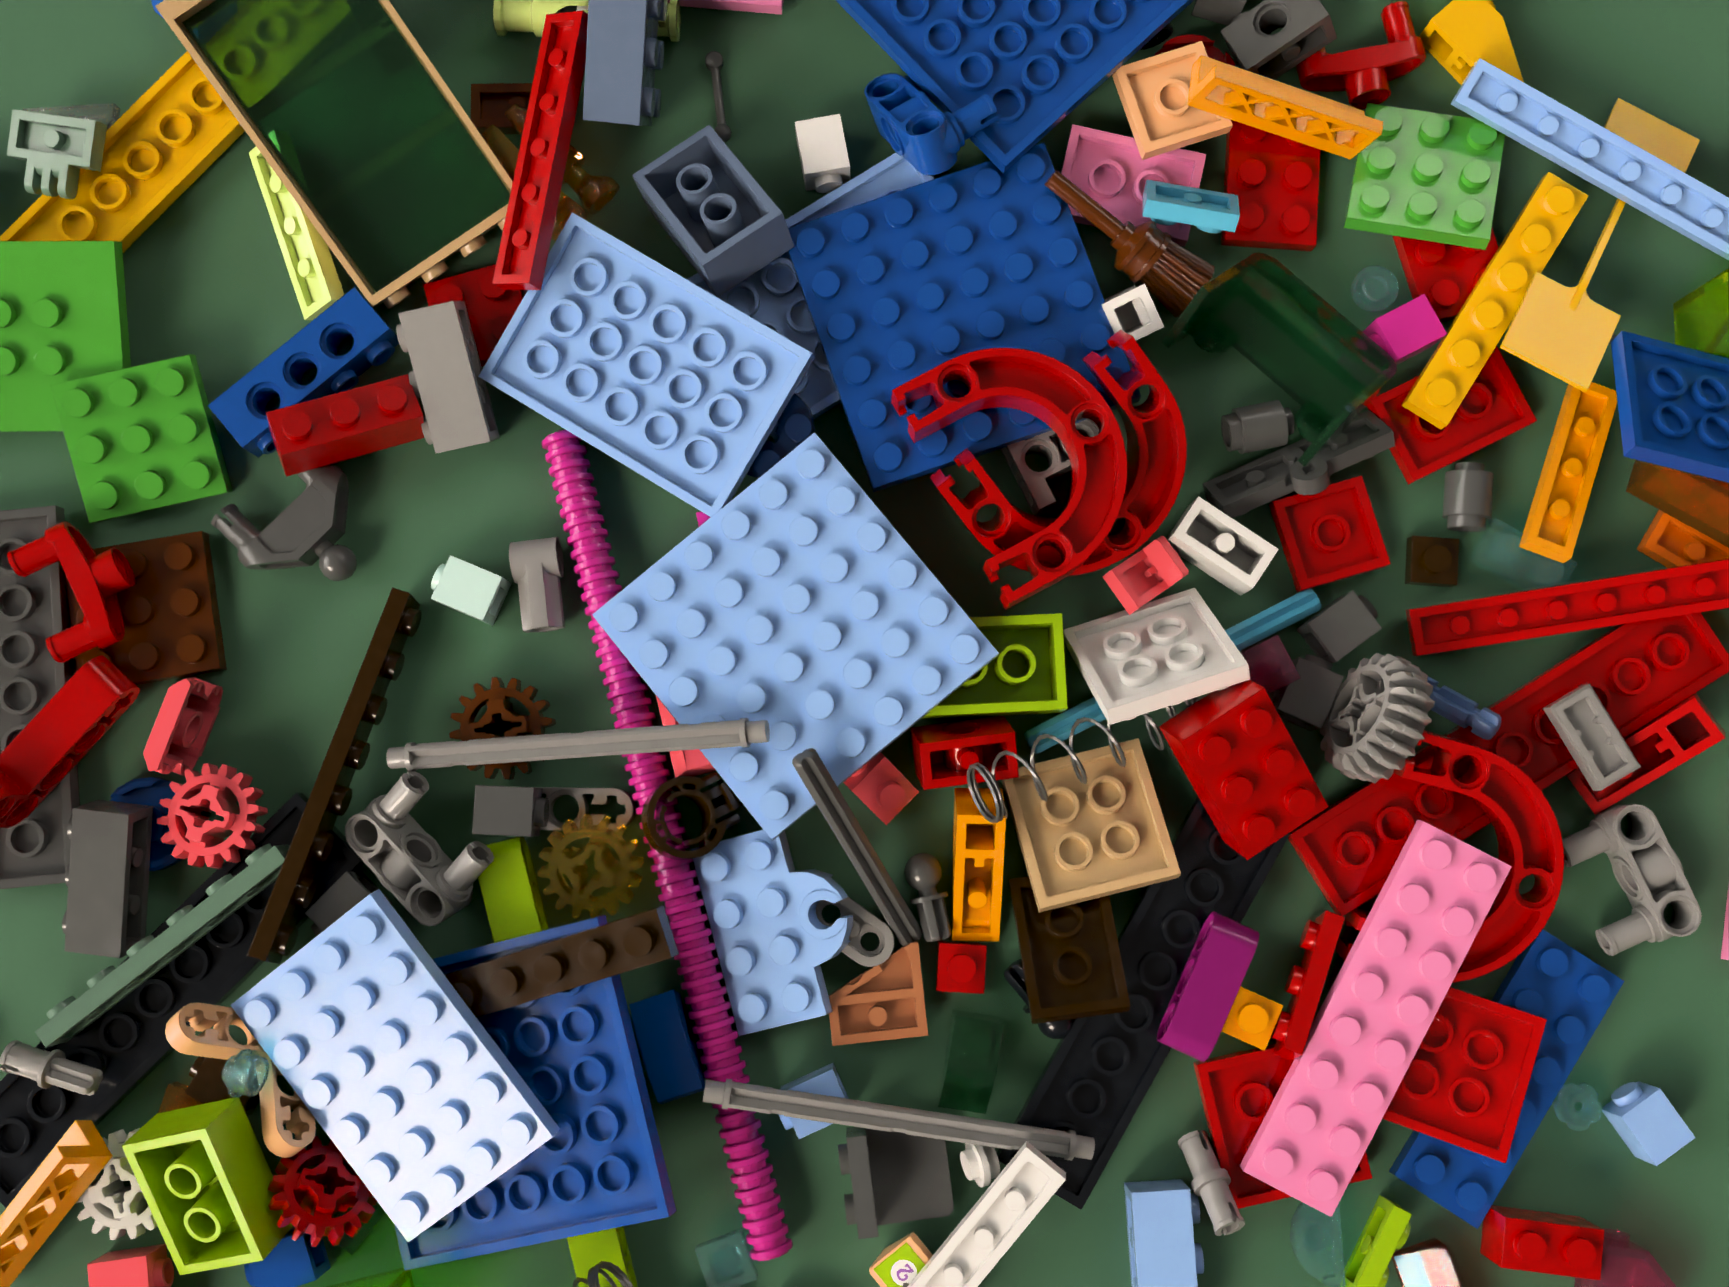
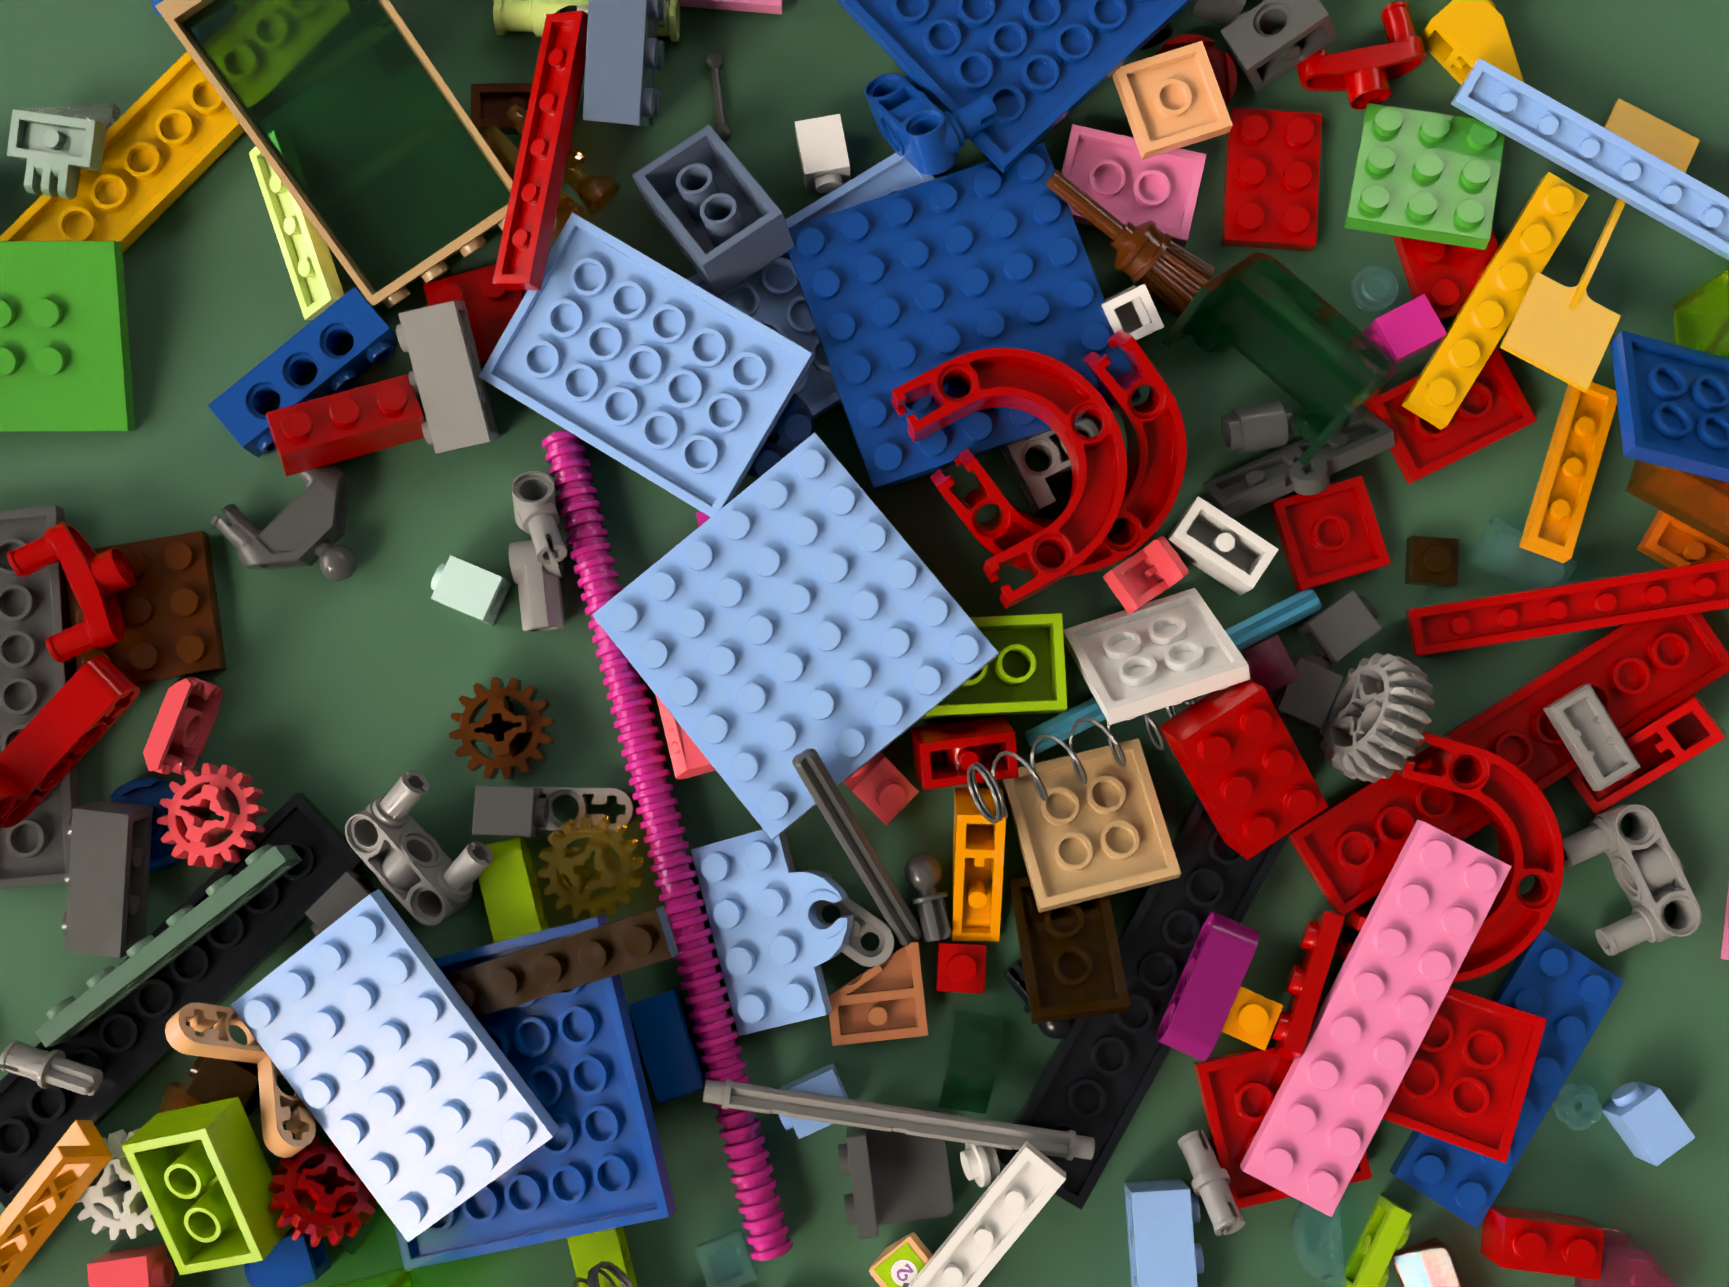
(141, 438): bright green plate -> none
(245, 1073): clear light blue plate -> none
(331, 791): dark brown plate -> none
(537, 514): none -> light grey pin
(579, 745): light grey piece -> none
(658, 832): dark brown pin -> none
(1189, 205): medium azure plate -> none
(1280, 108): light orange fence -> none
(1464, 711): medium blue axle -> none
(1468, 497): dark grey brick -> none

